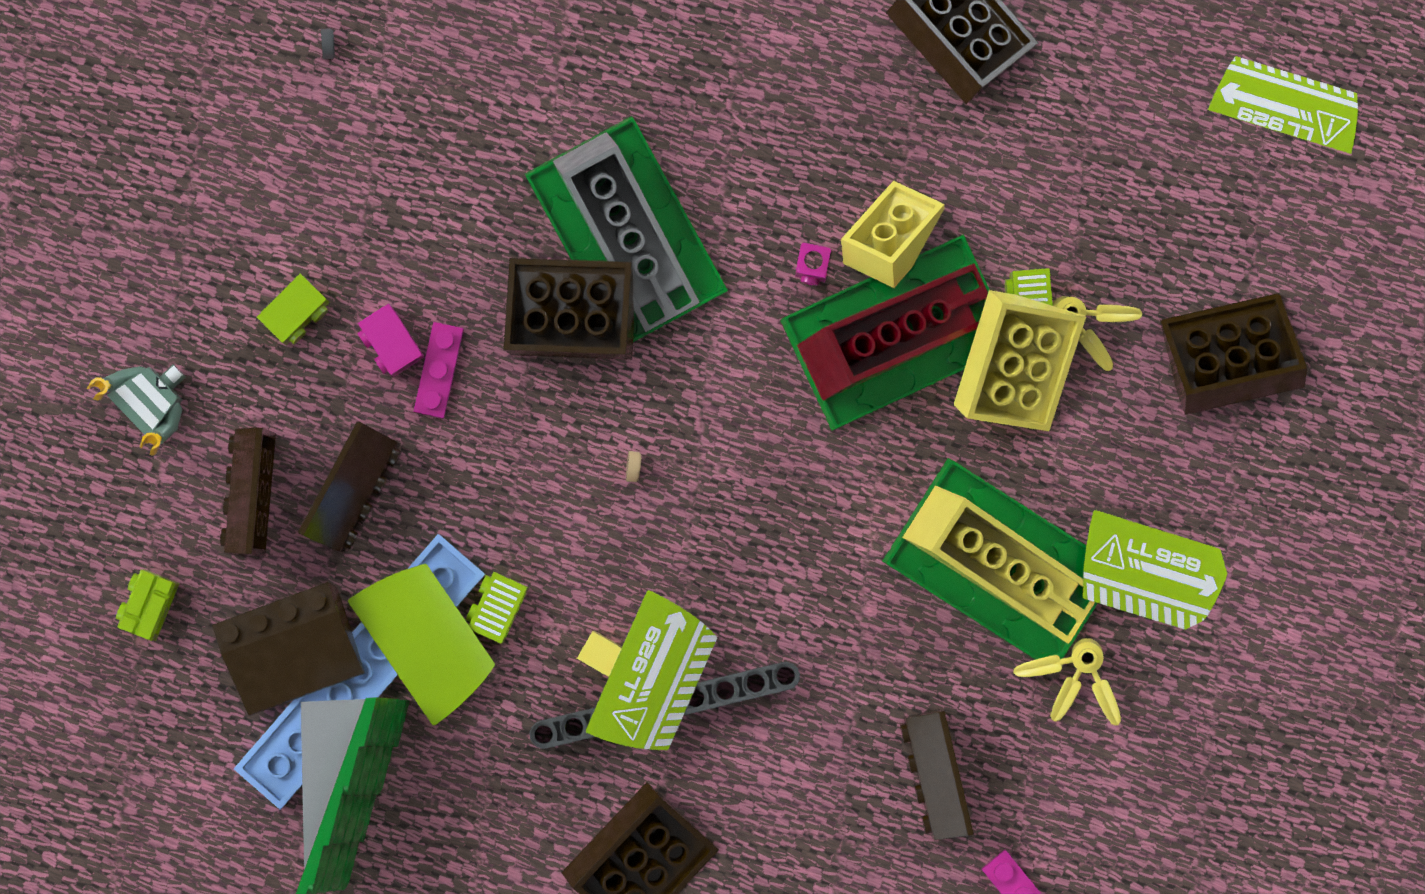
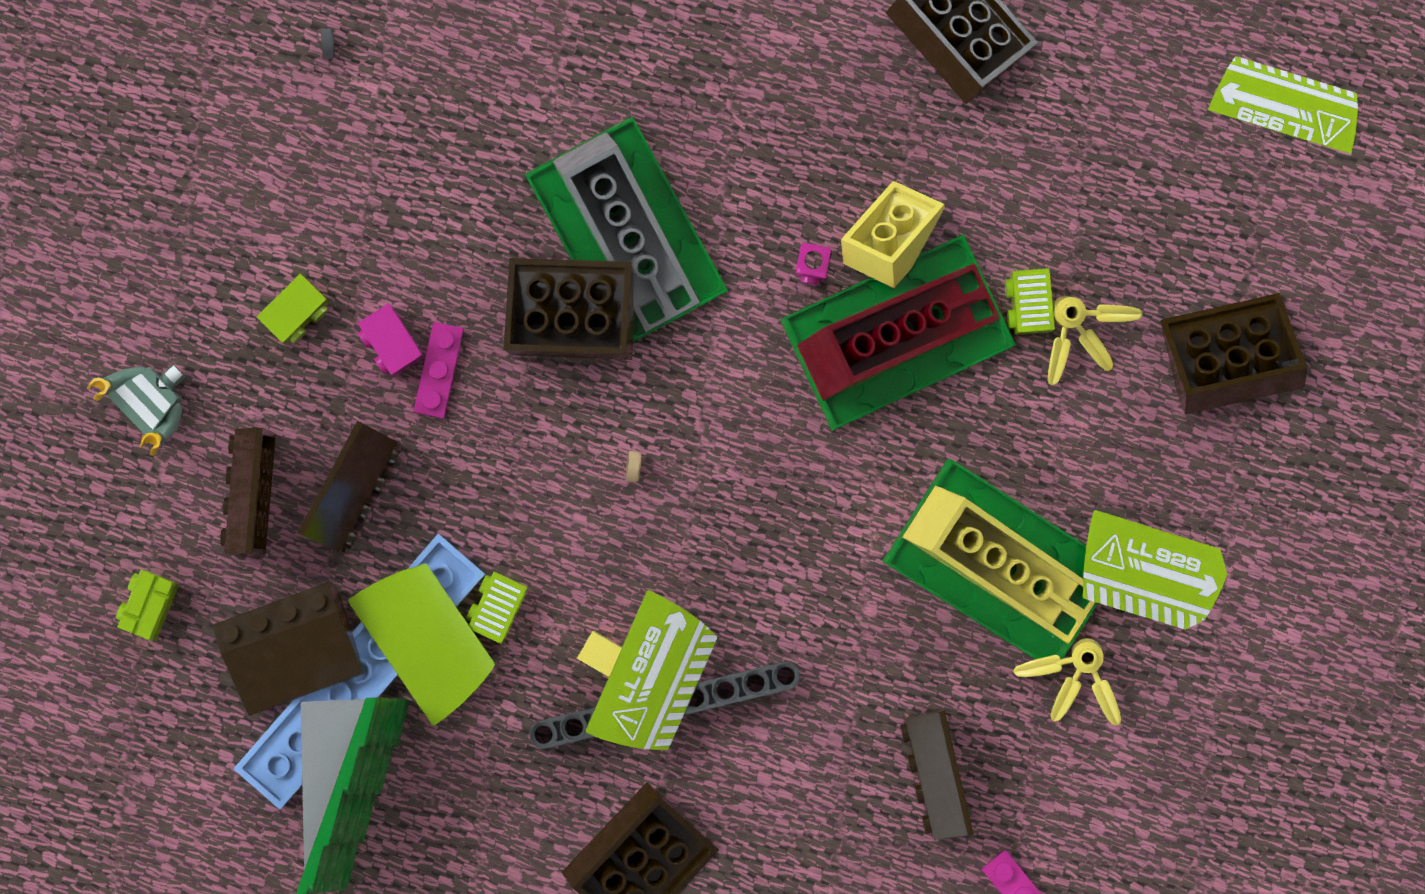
(1018, 362): light yellow slope -> none

